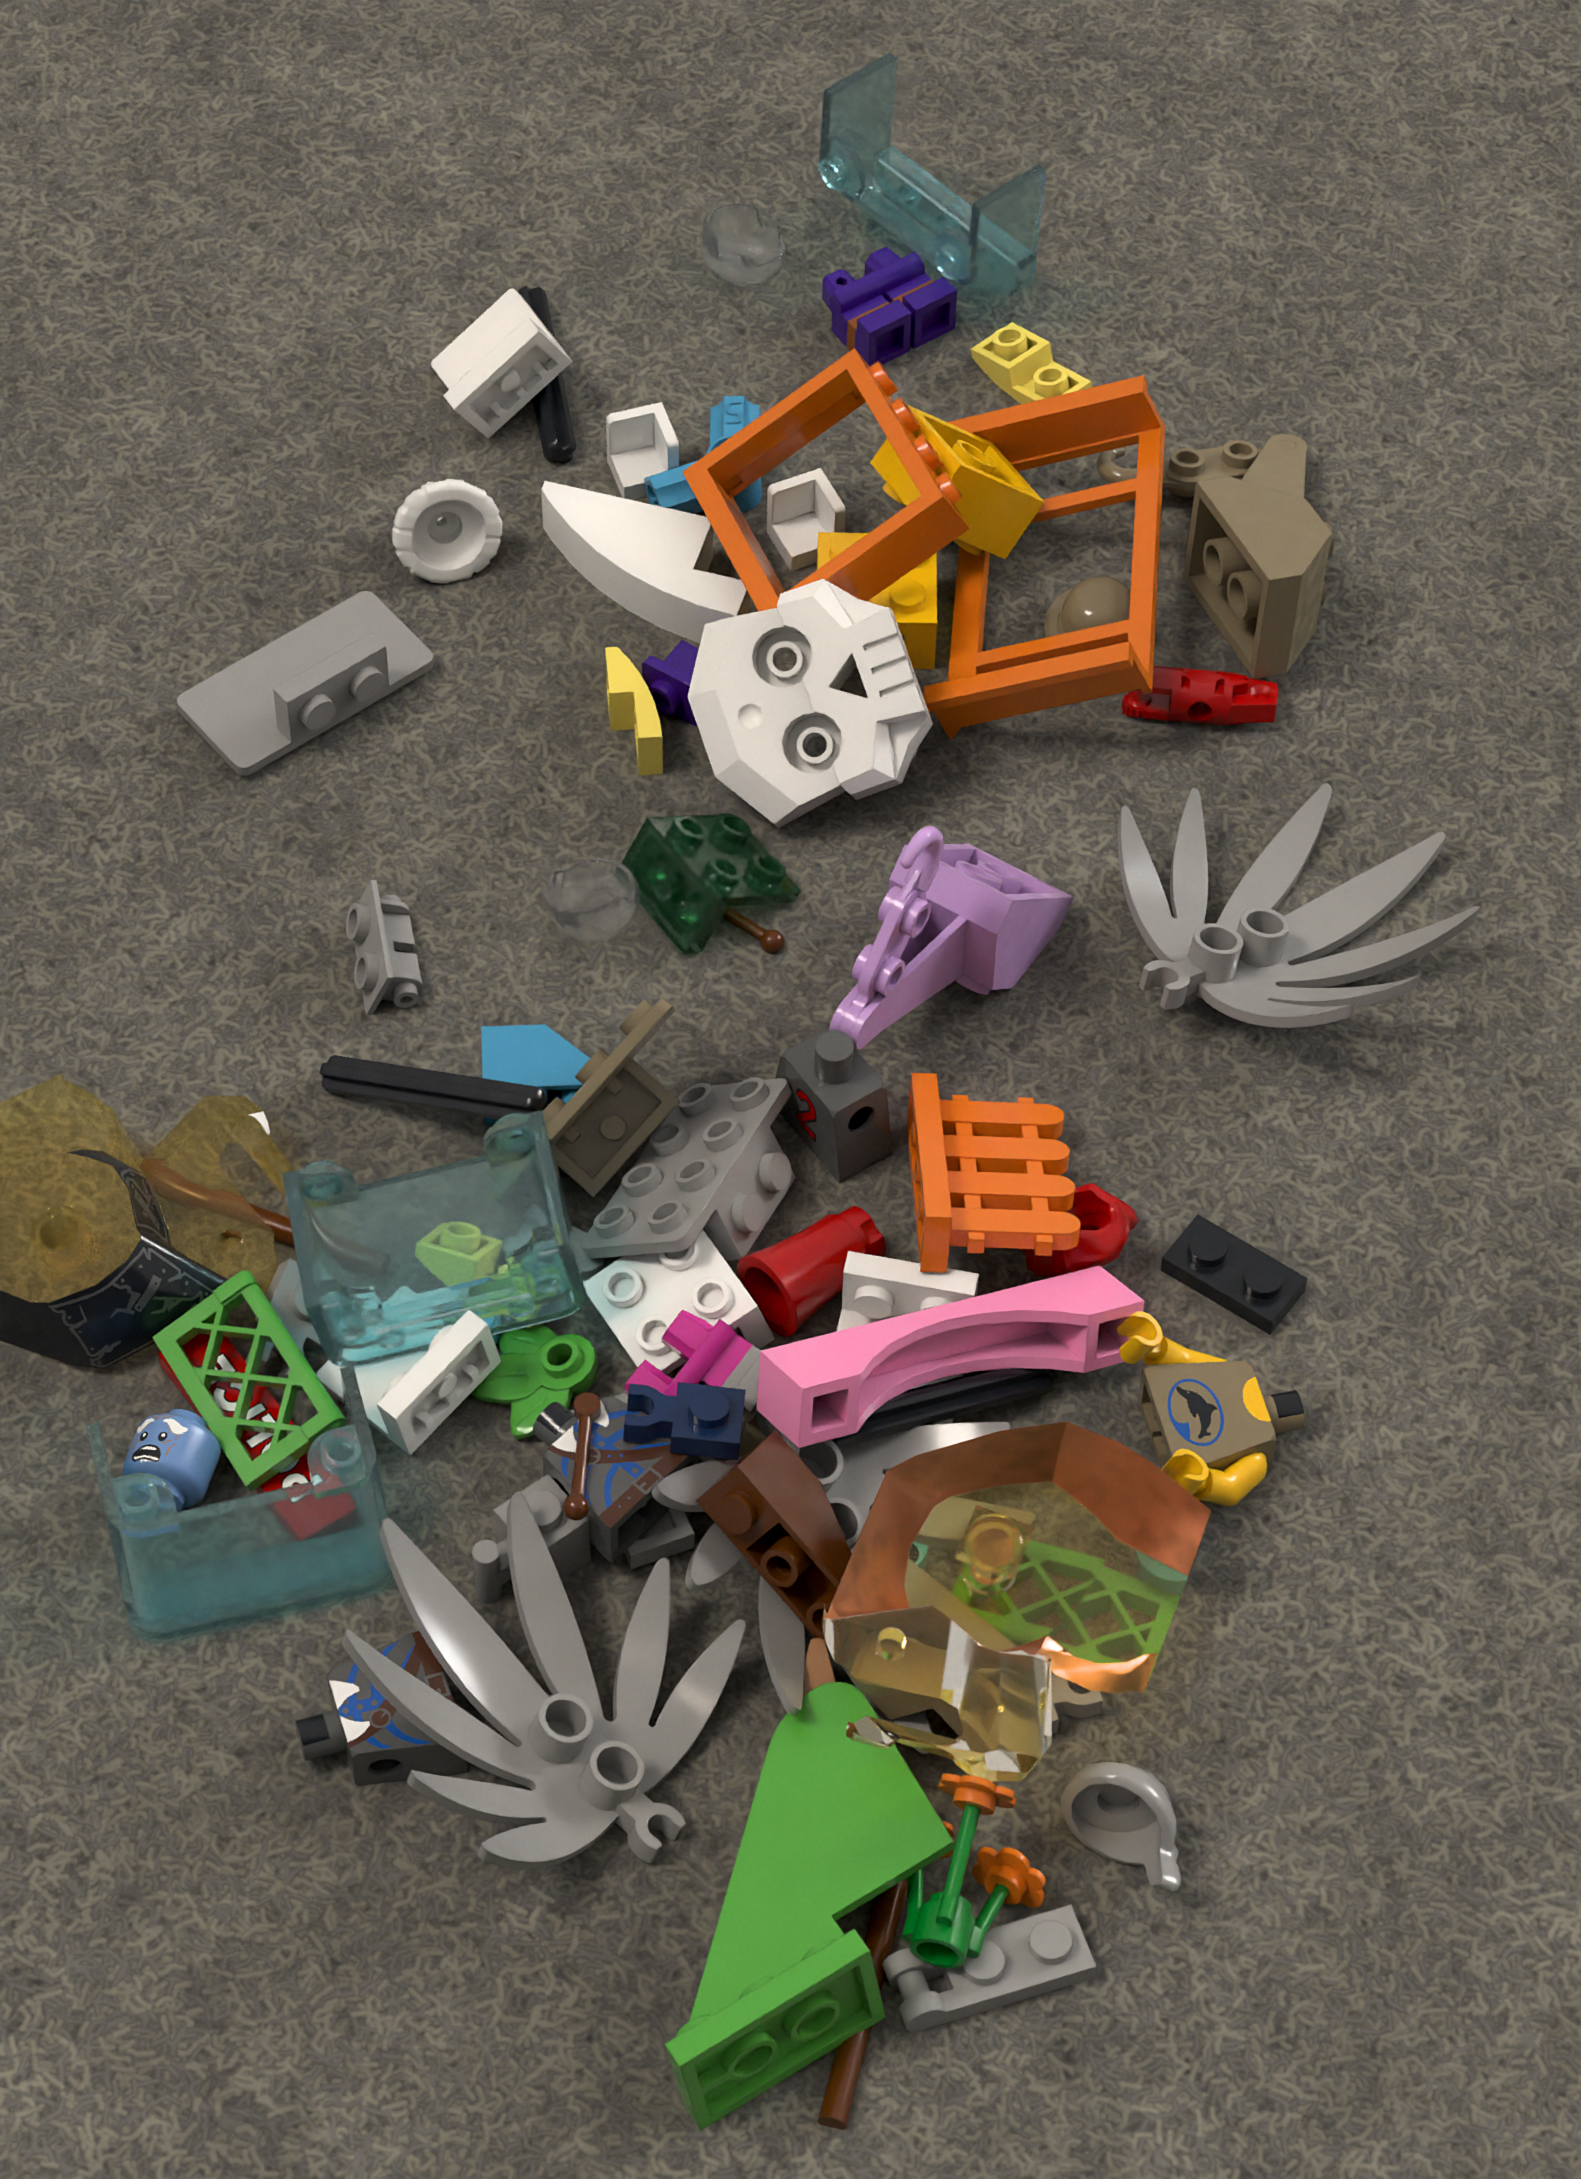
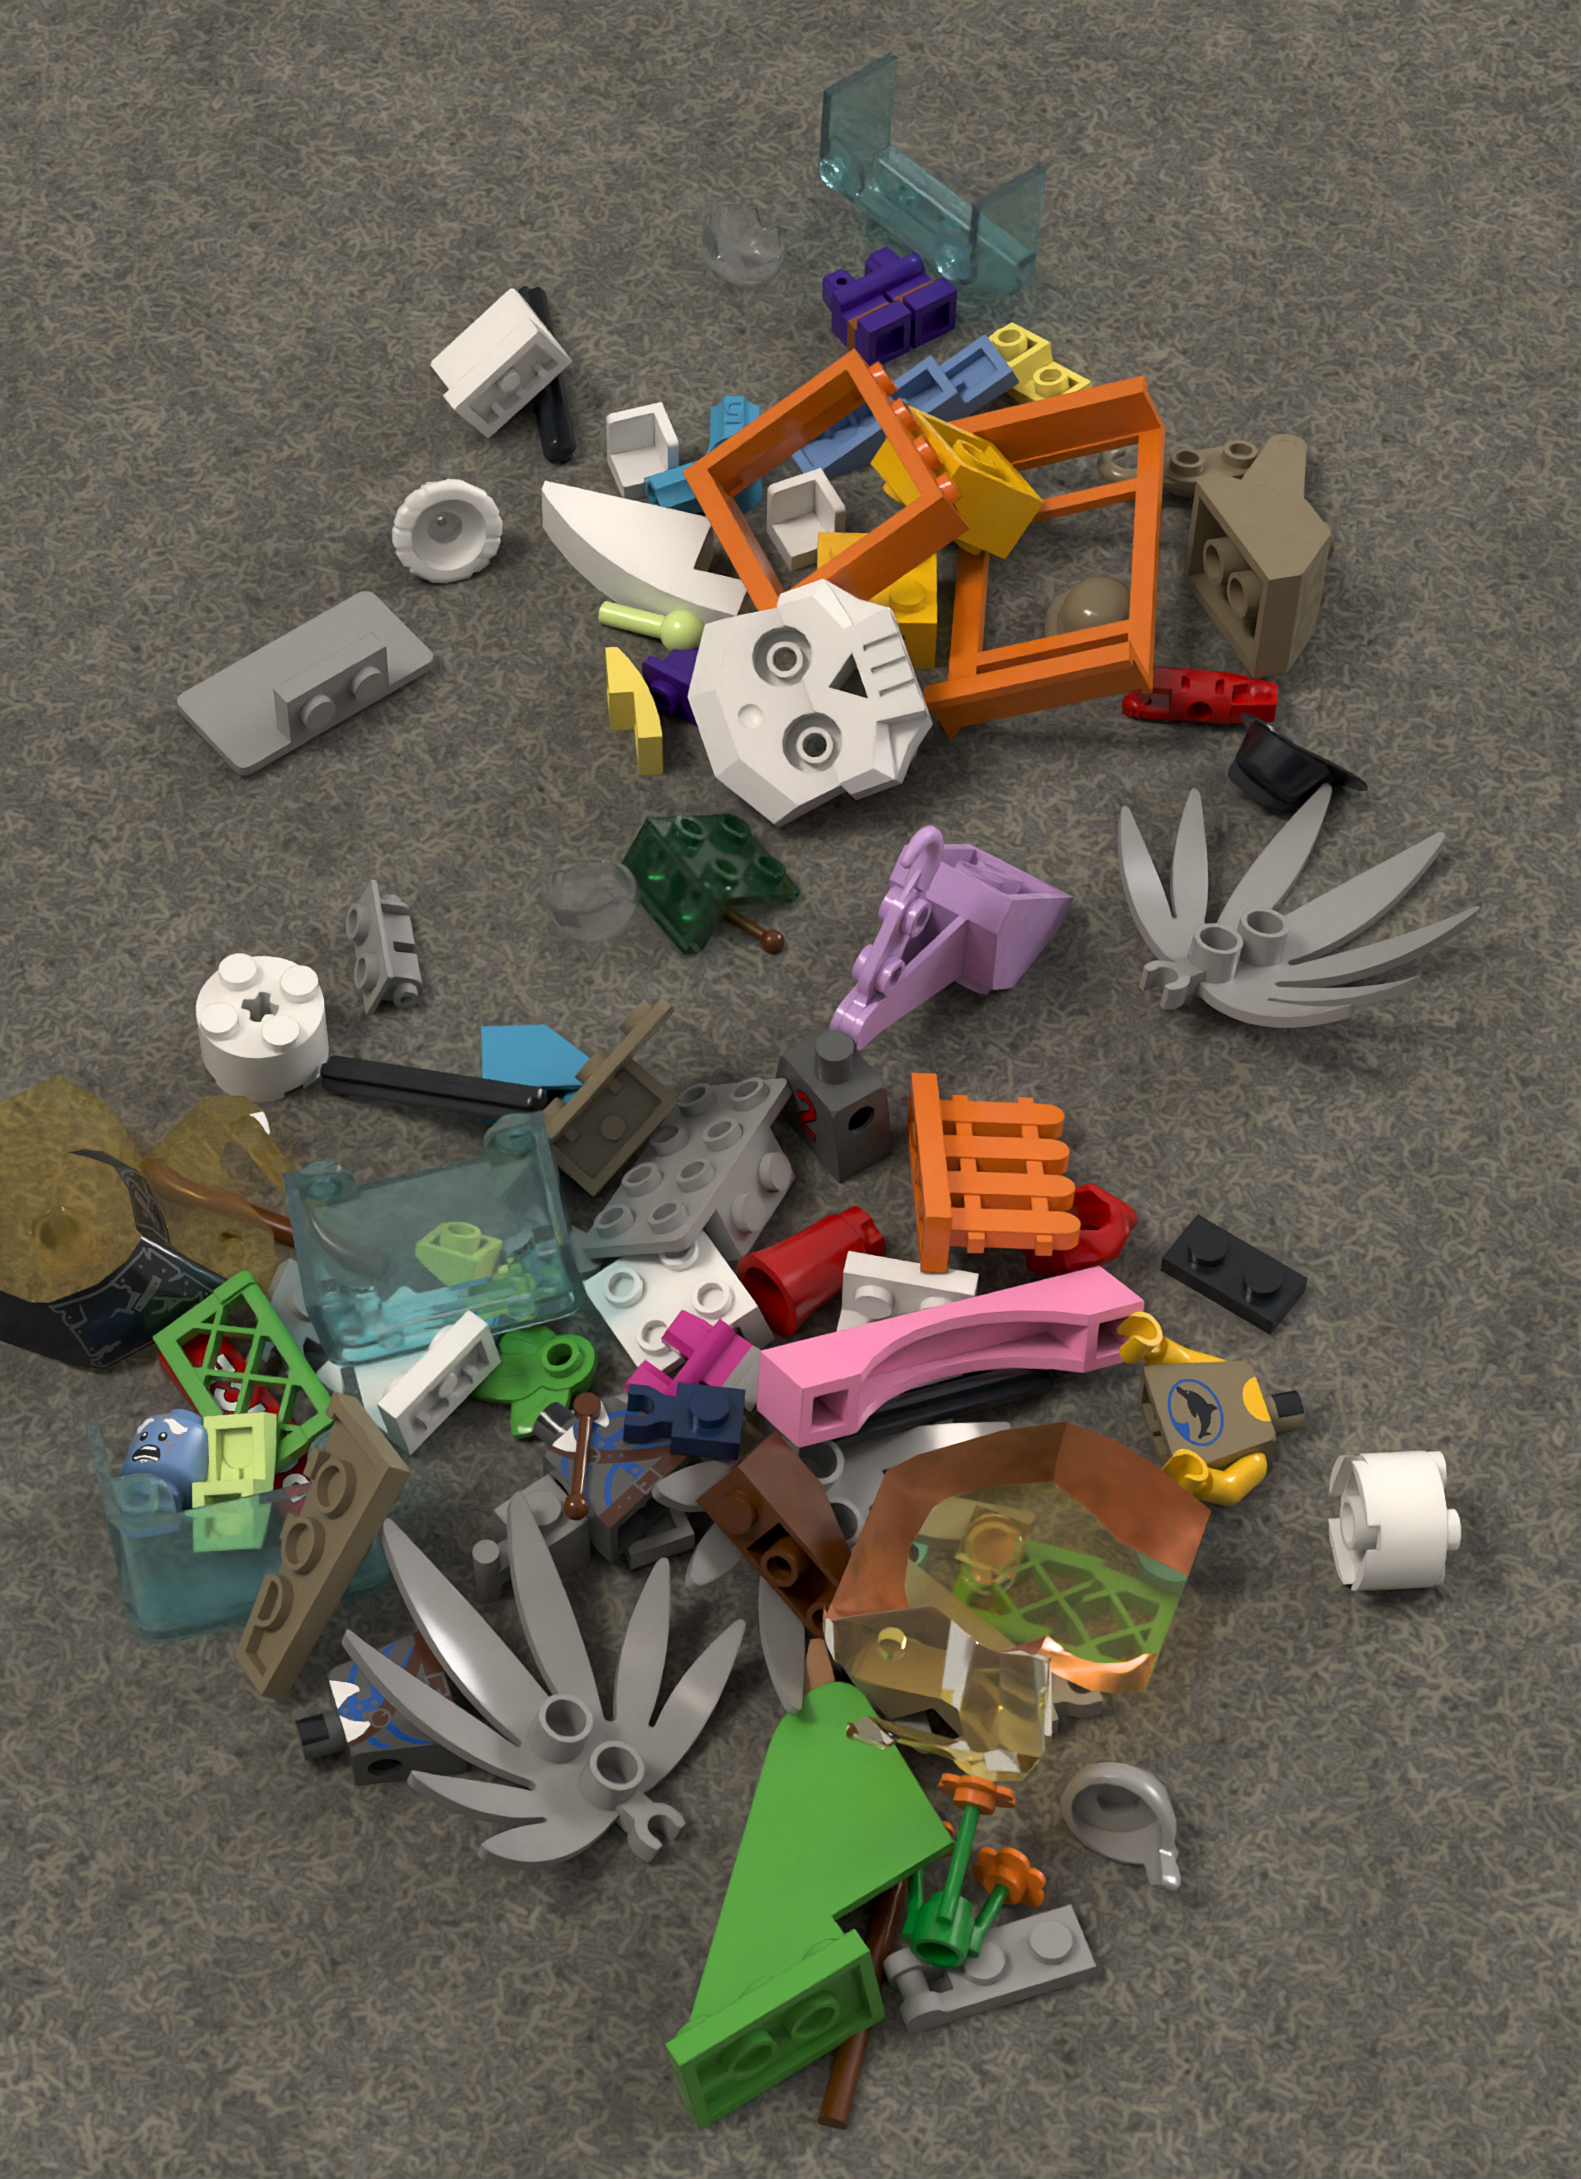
(239, 1457): none -> yellowish green slope
(262, 1026): none -> white brick
(322, 1547): none -> dark tan wing
(677, 630): none -> yellowish green bar
(943, 391): none -> medium blue slope
(1281, 772): none -> black piece
(1392, 1520): none -> white brick

